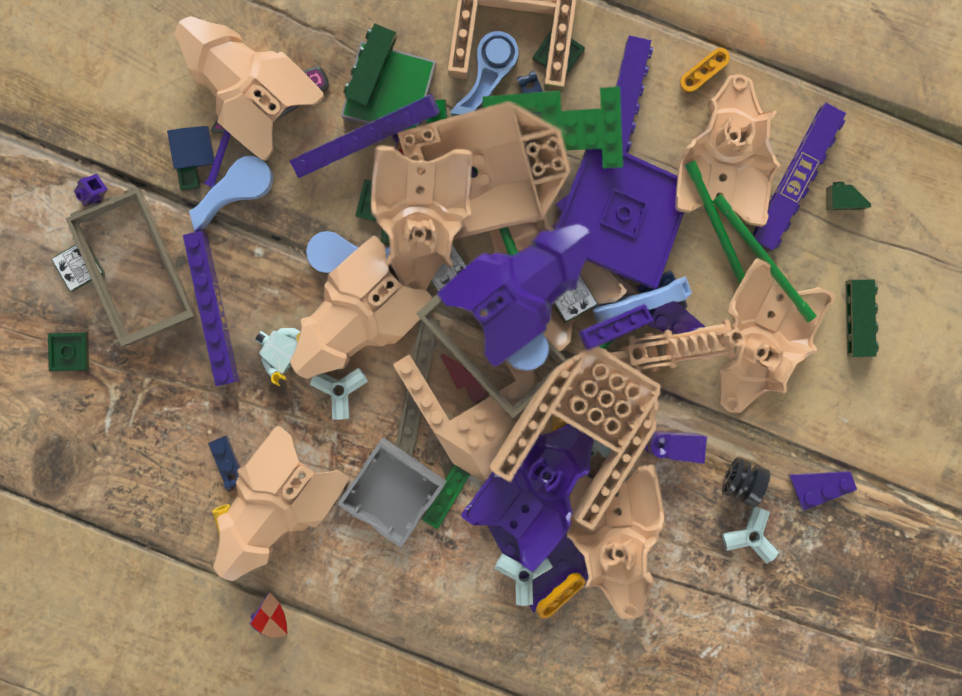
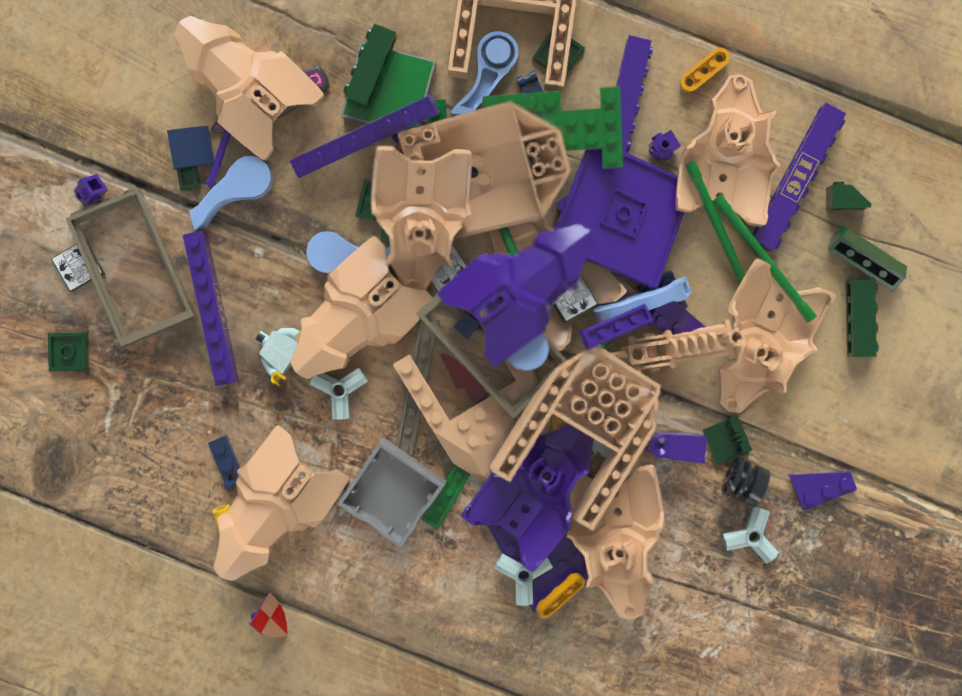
(466, 325): none -> clear blue plate
(670, 145): none -> dark purple brick
(727, 440): none -> dark green hinge
(867, 258): none -> dark green brick

